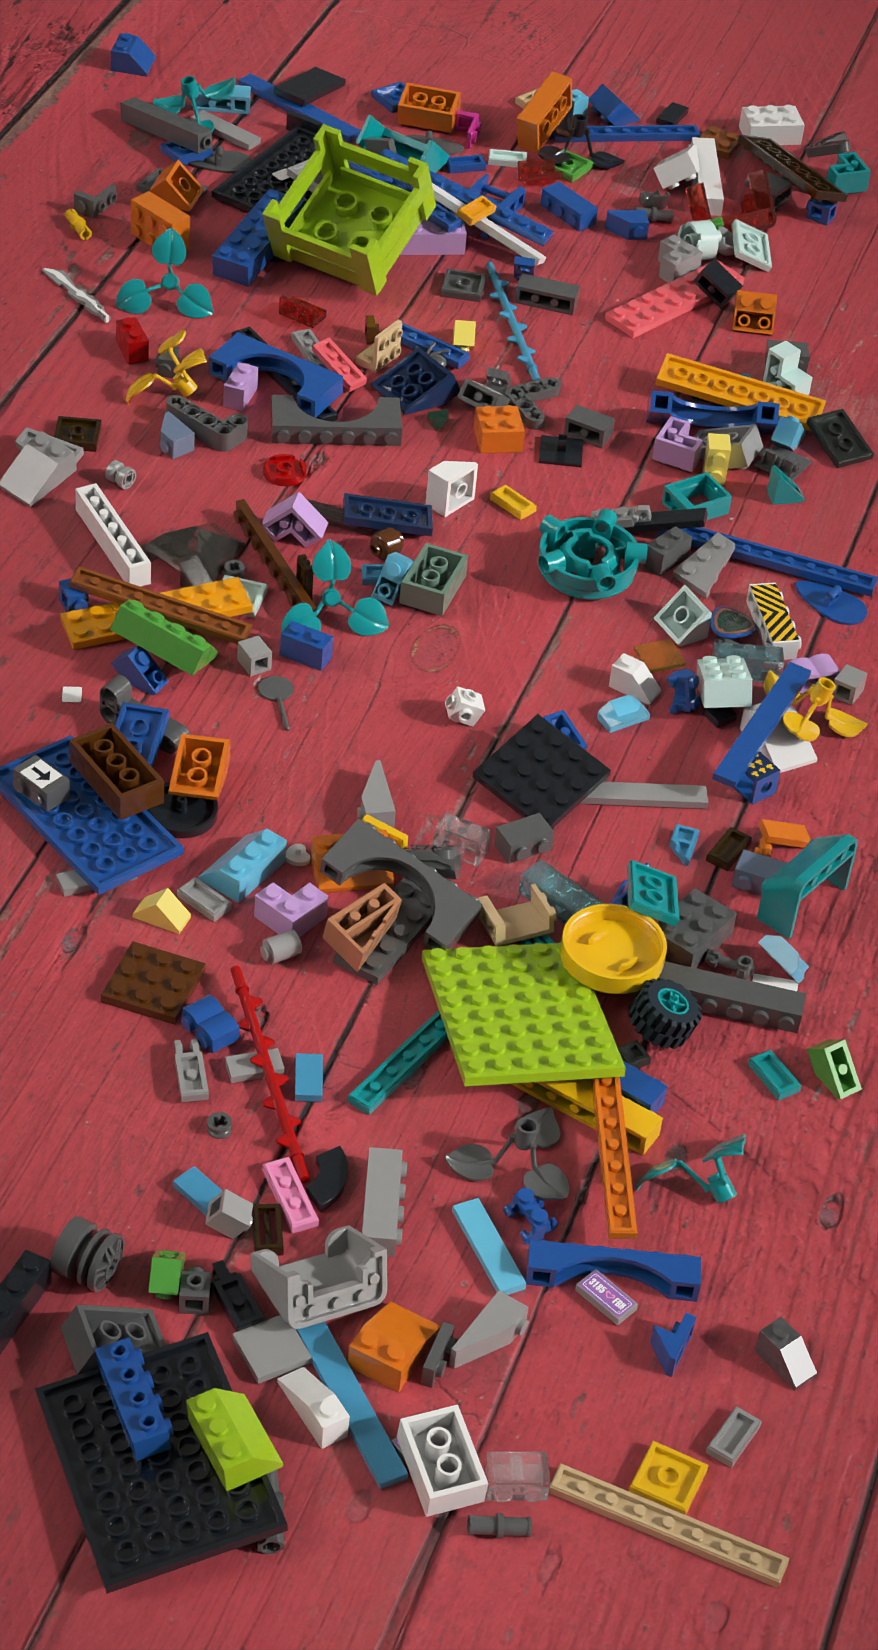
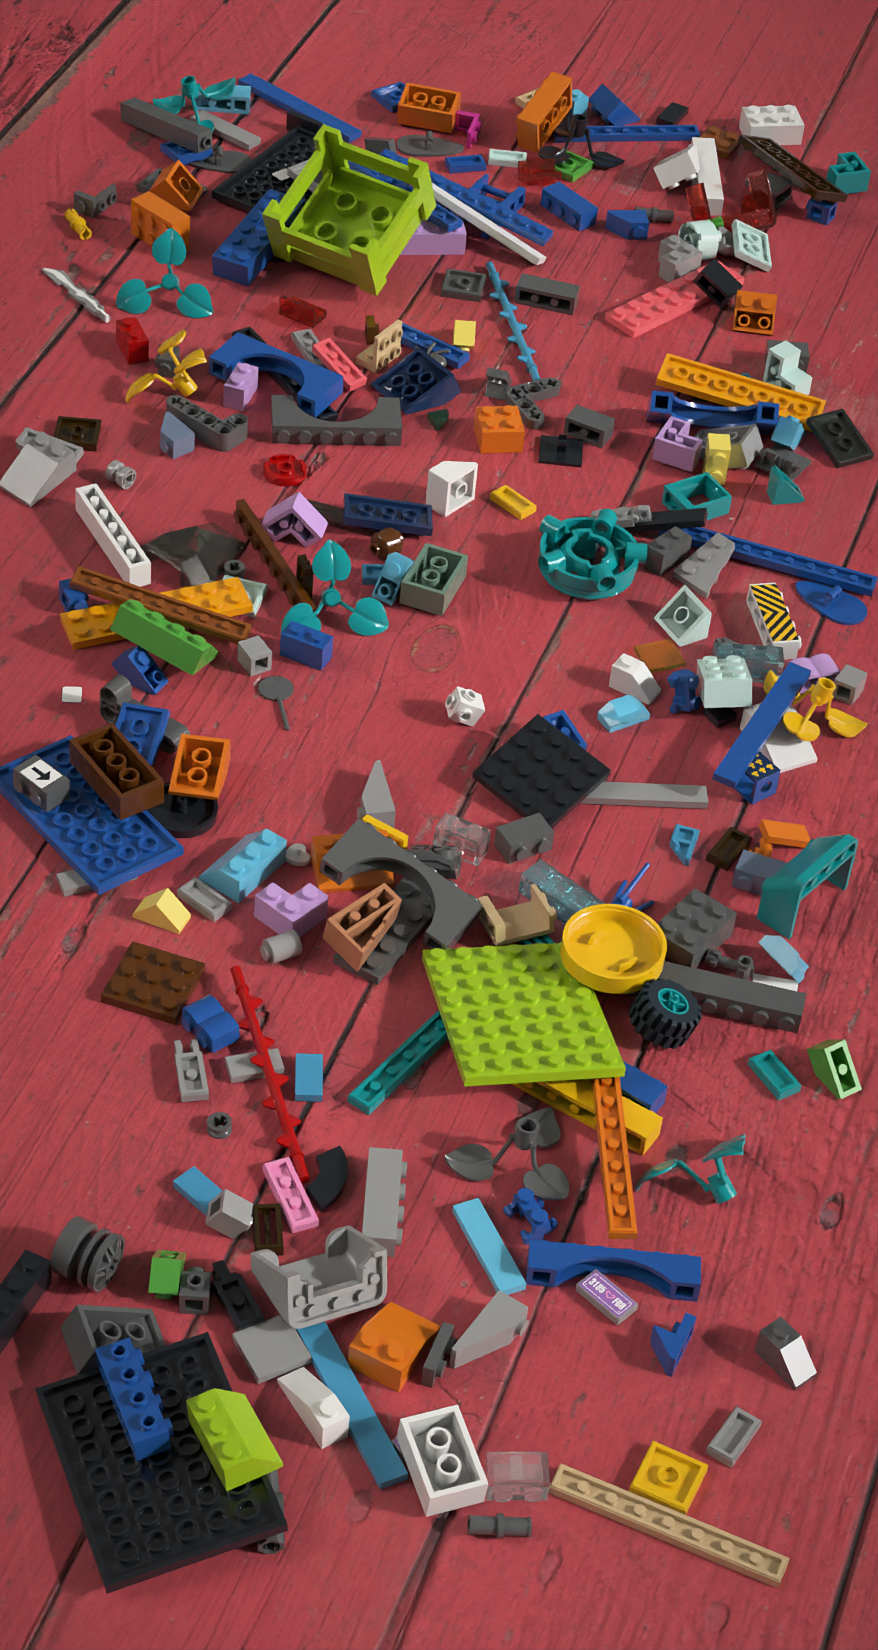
(131, 55): blue slope -> none
(309, 86): black tile -> none
(405, 146): teal windscreen -> none
(476, 210): light orange tile -> none
(481, 395): dark grey brick -> none
(523, 265): blue plate -> none
(634, 1054): pearl dark grey tile -> none
(652, 893): teal tile -> none
(654, 199): dark grey hair -> none
(731, 623): shield -> none
(830, 145): dark grey beam -> none

